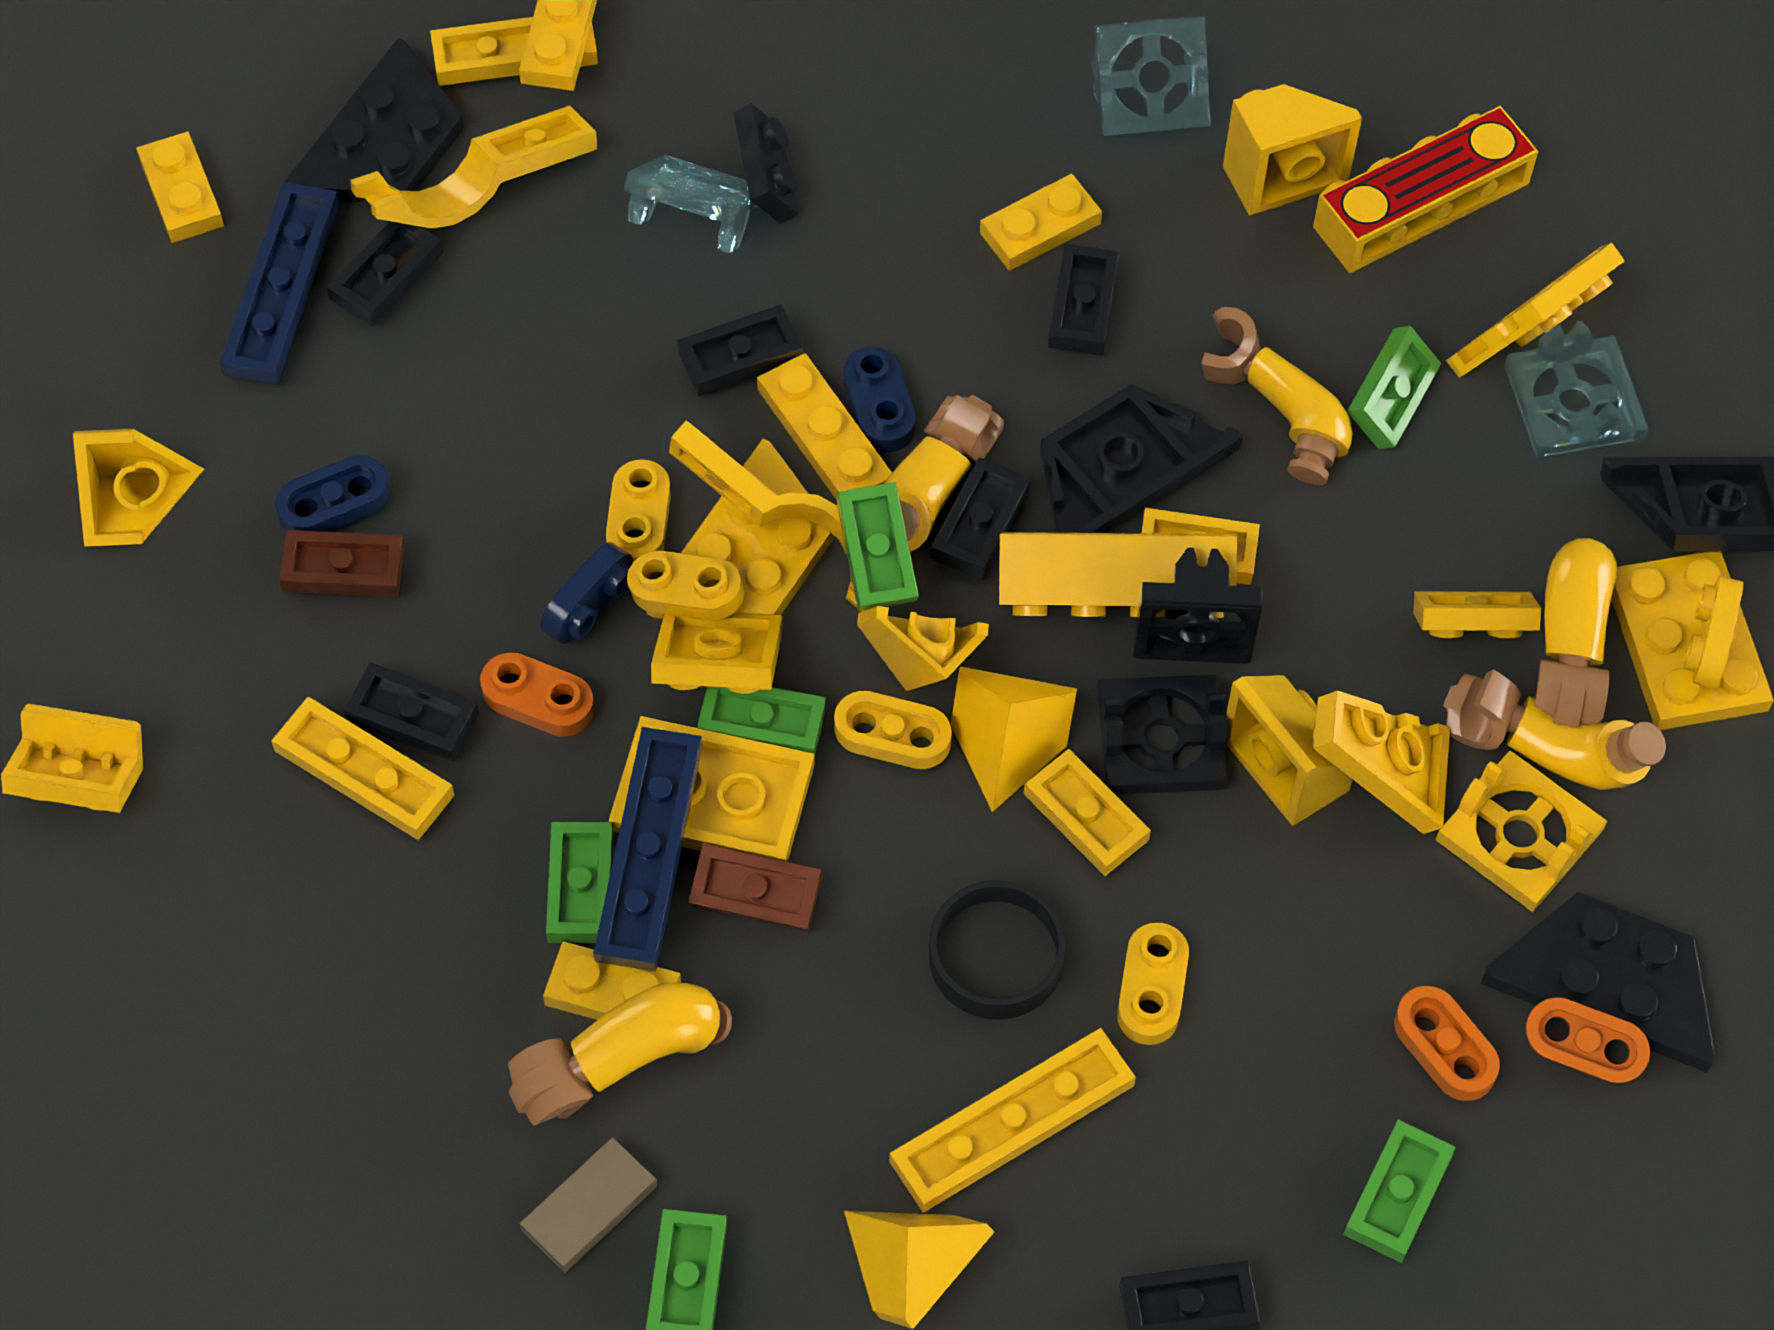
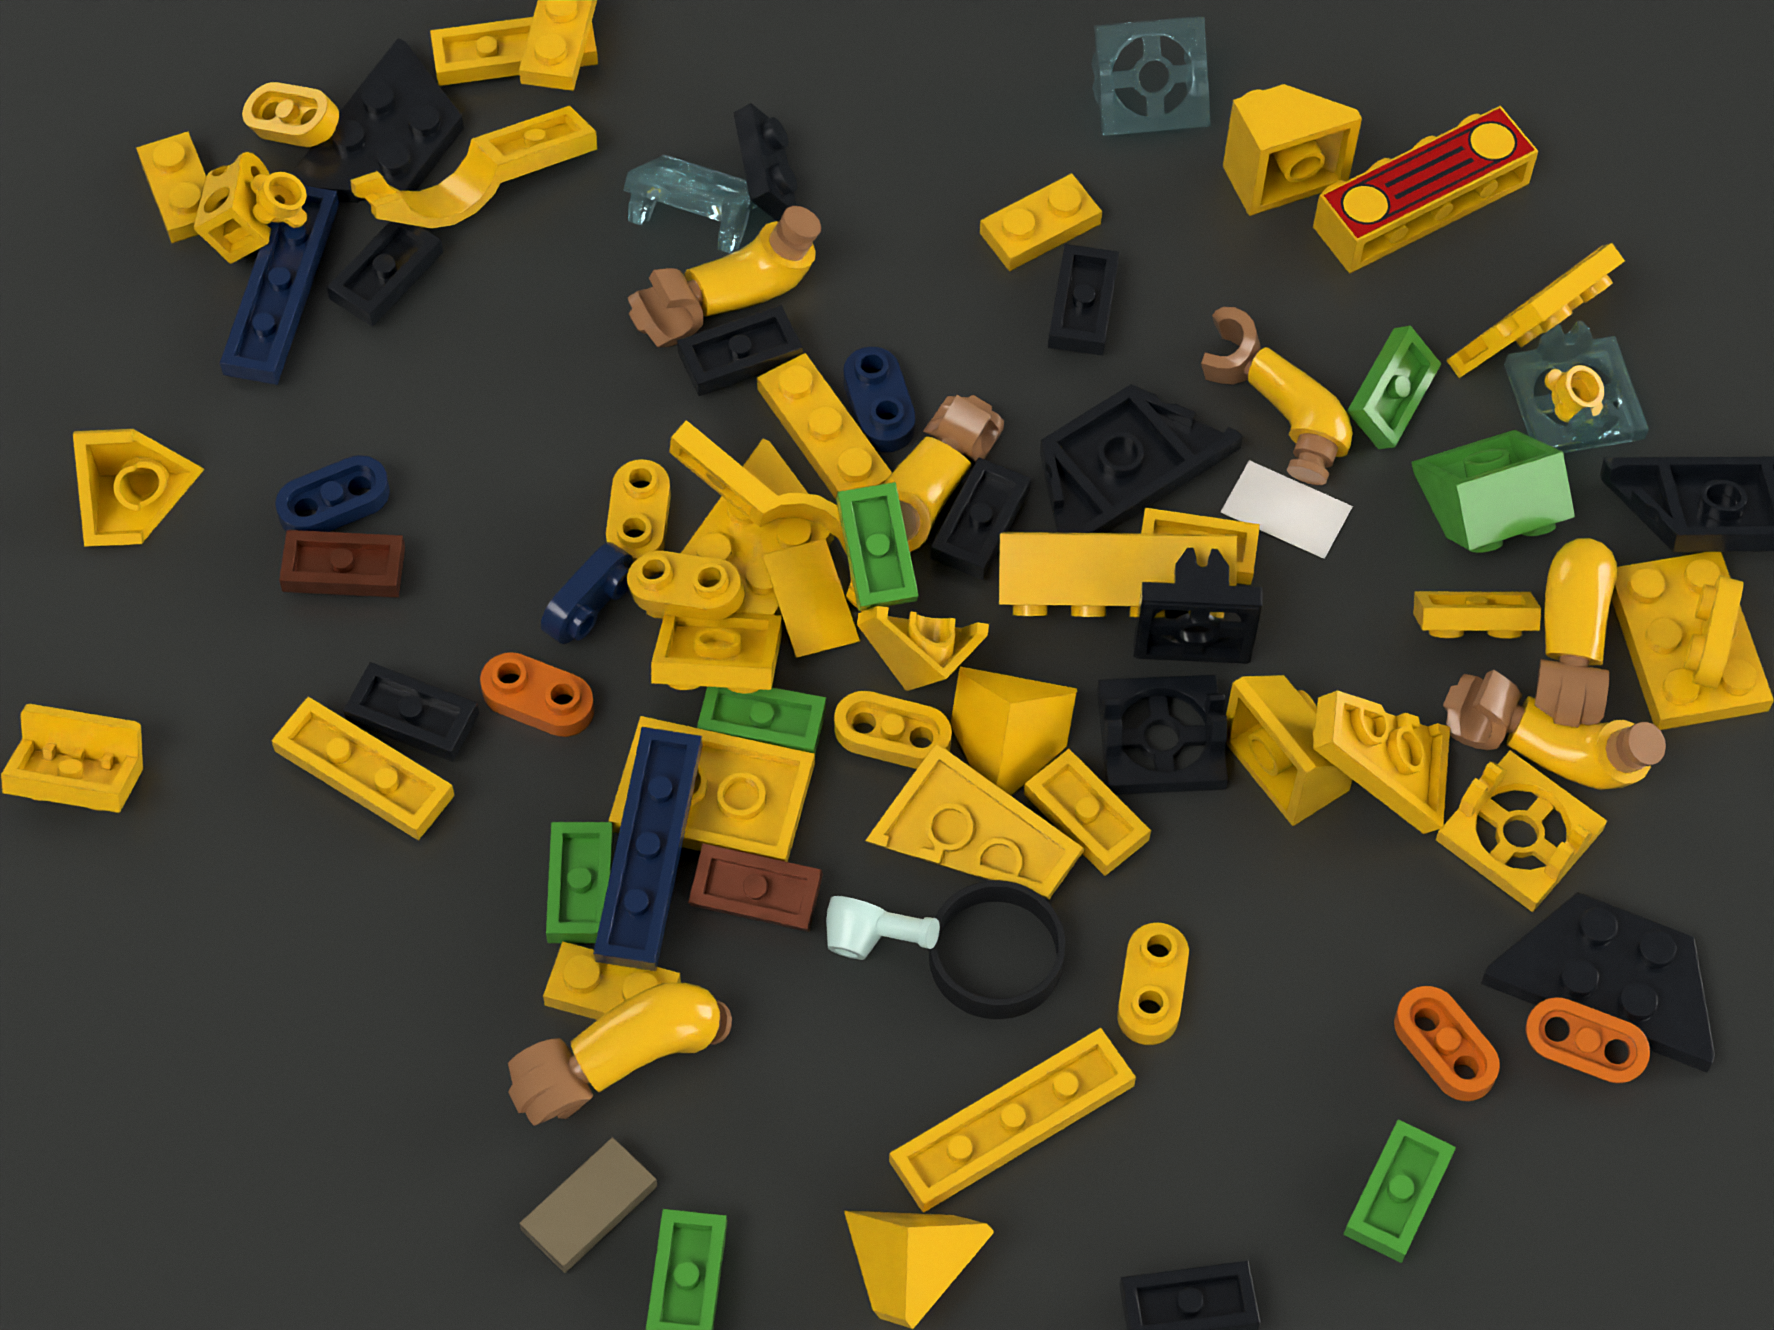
(227, 207): none -> yellow leg
(288, 191): none -> yellow plate
(291, 114): none -> yellow plate
(734, 282): none -> piece
(810, 598): none -> yellow sticker
(858, 925): none -> light aqua bar
(974, 827): none -> yellow wing
(1287, 509): none -> white sticker
(1496, 490): none -> bright green slope
(1574, 391): none -> yellow plate

